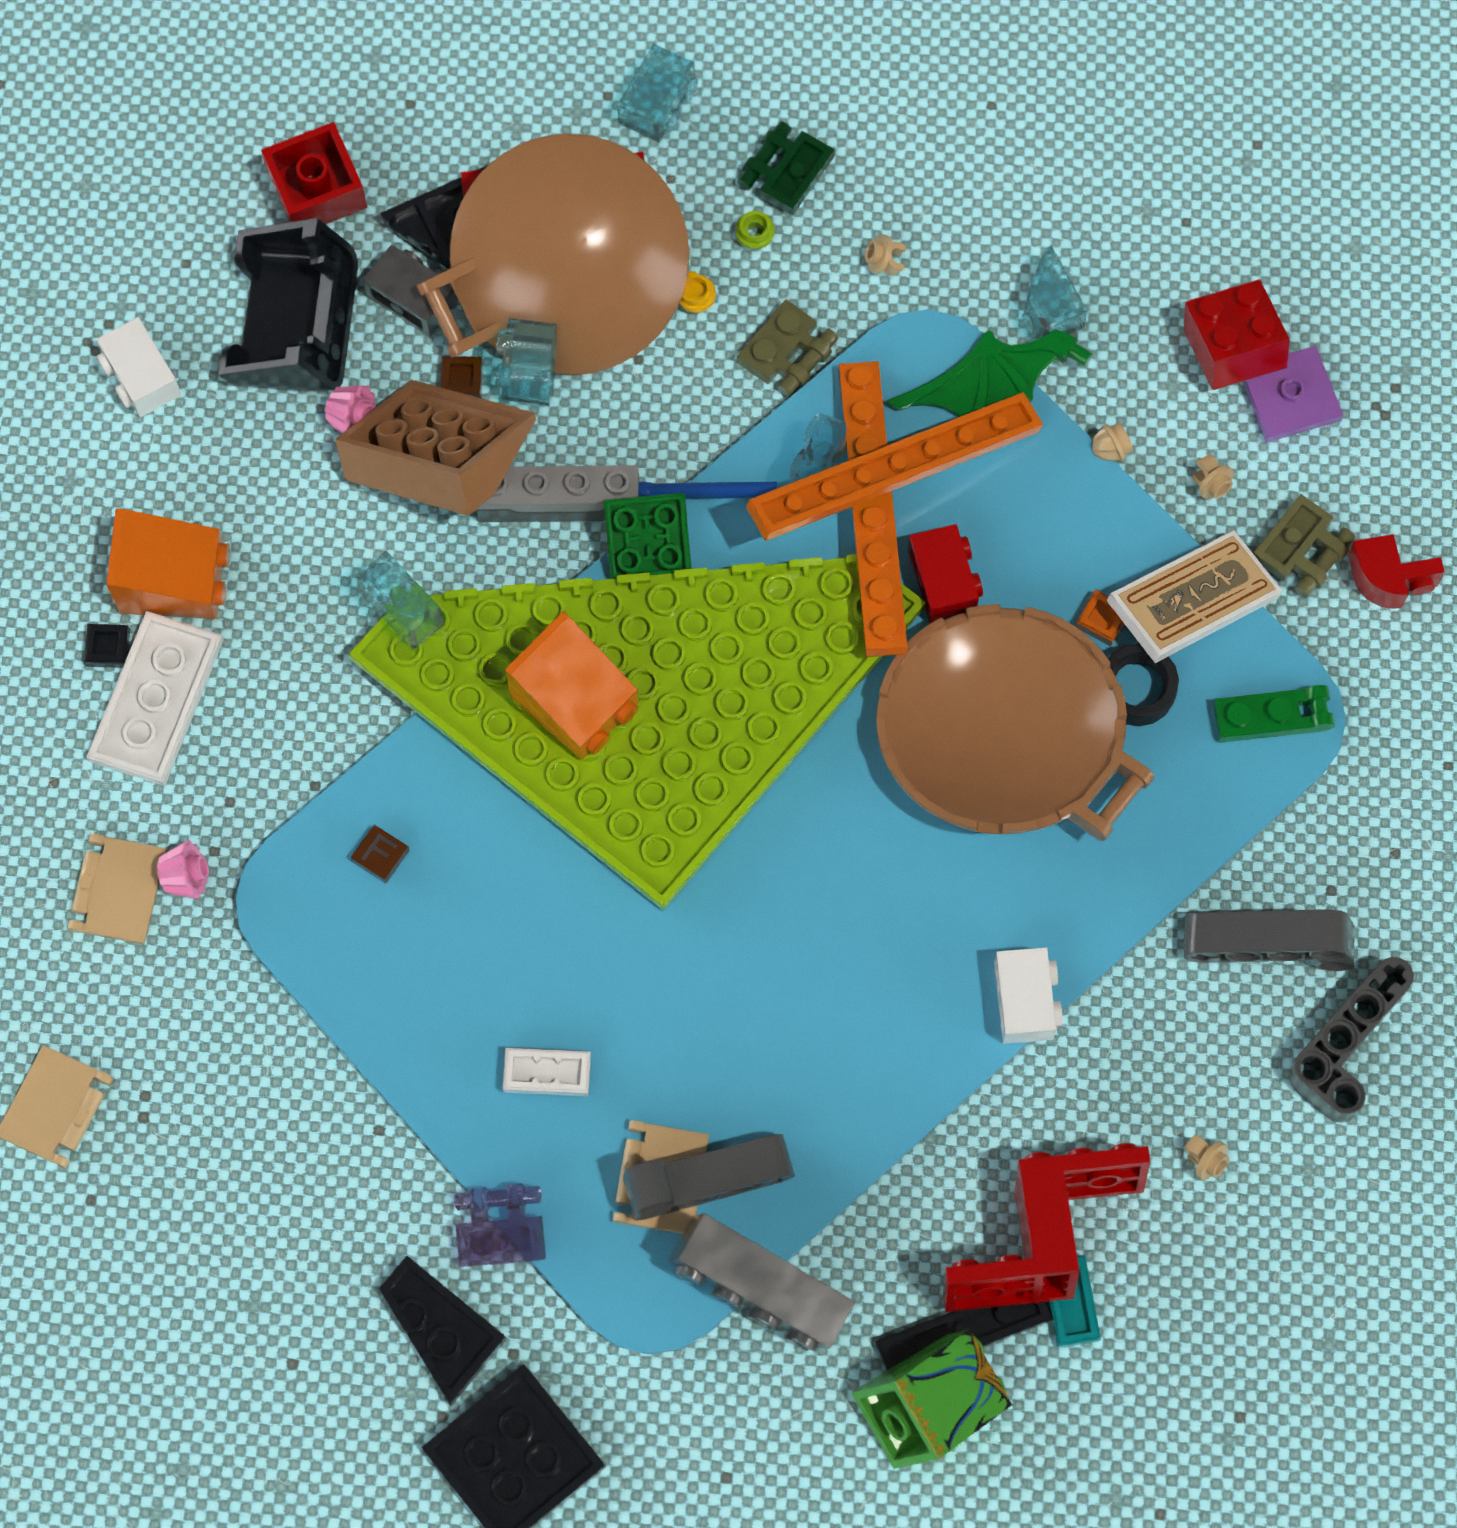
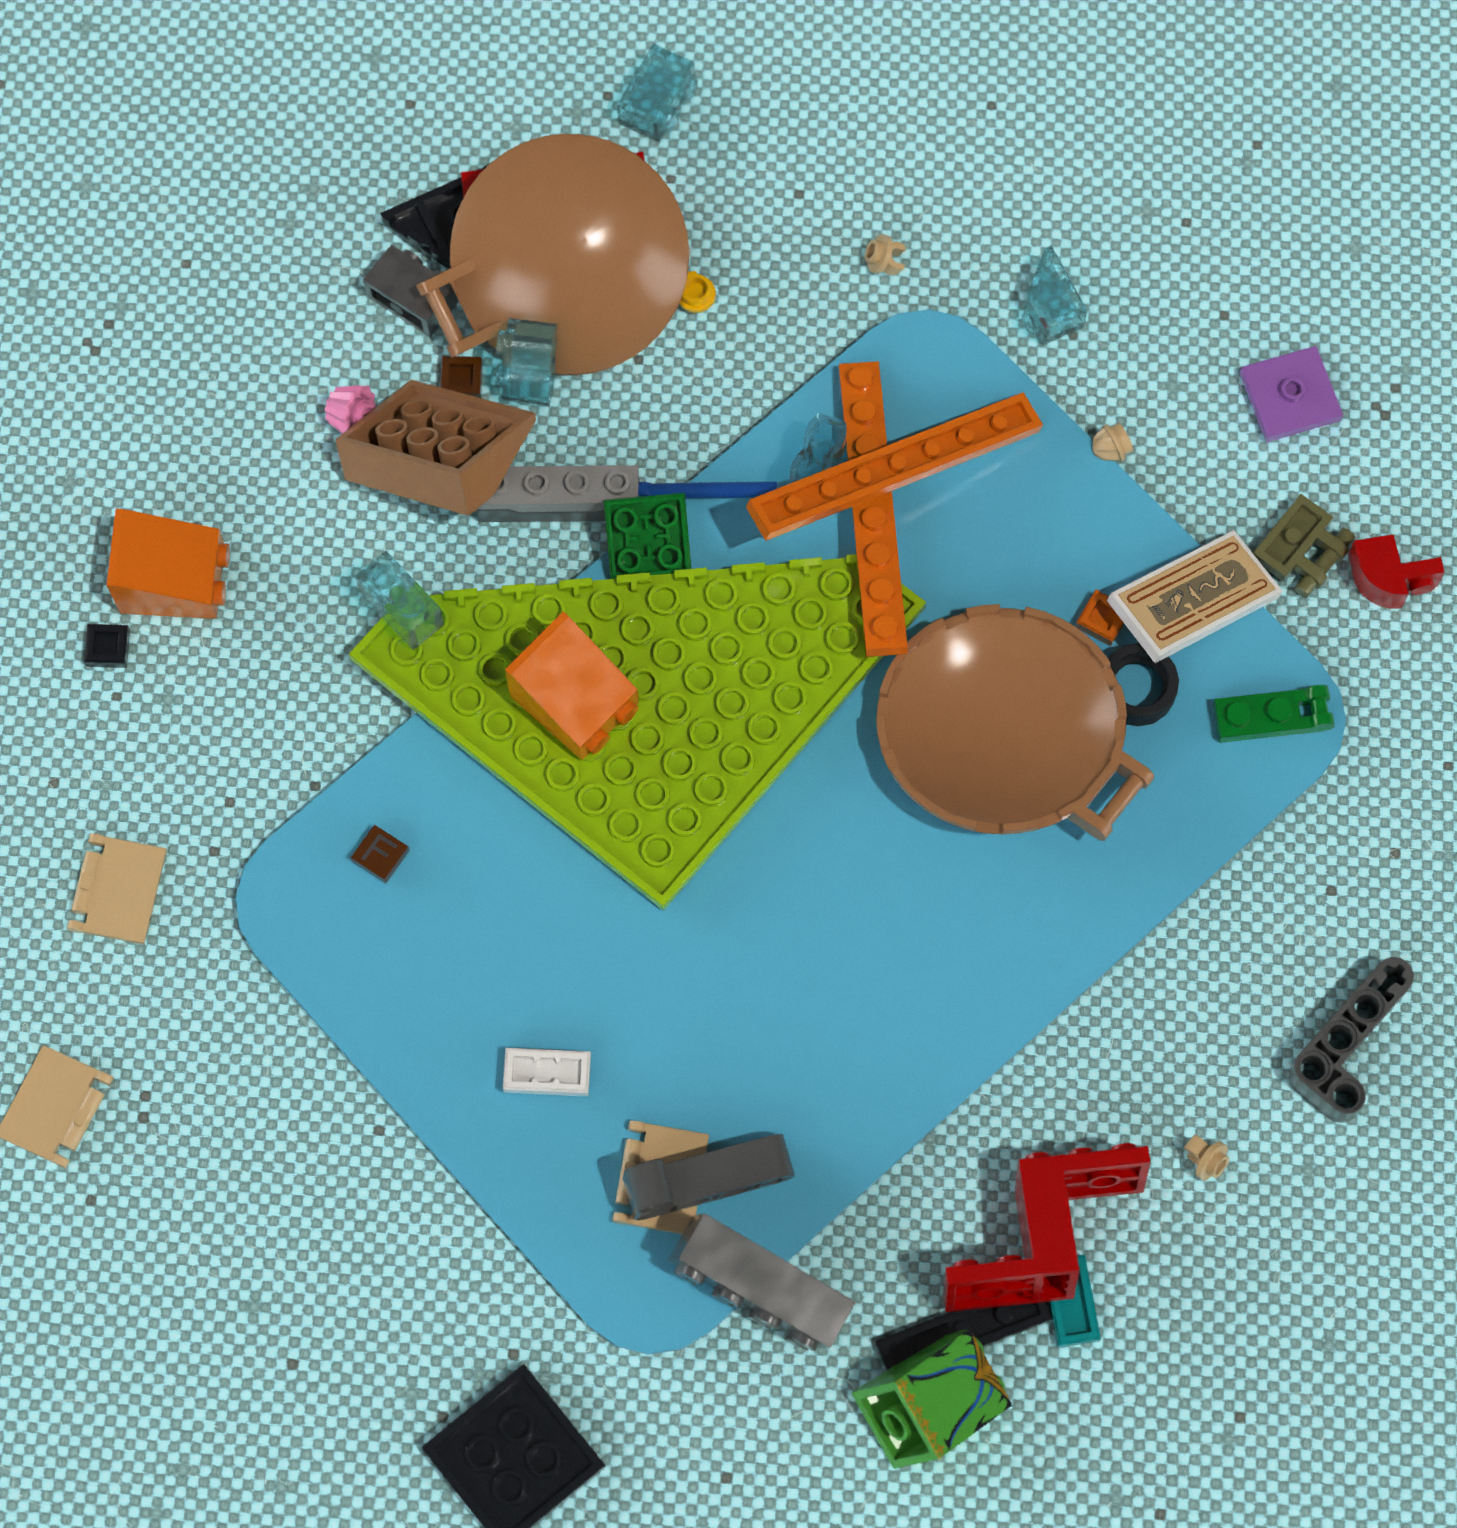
(138, 367): white brick -> none
(155, 698): white tile -> none
(183, 871): bright pink piece -> none
(295, 307): black windscreen -> none
(315, 176): red brick -> none
(441, 1327): black wing -> none
(499, 1240): clear purple plate -> none
(757, 220): lime plate -> none
(779, 340): olive plate -> none
(795, 173): dark green plate -> none
(944, 572): red brick -> none
(993, 373): green animal -> none
(1026, 995): white brick -> none
(1213, 479): tan plate -> none
(1236, 334): red brick -> none
(1271, 936): dark grey beam -> none

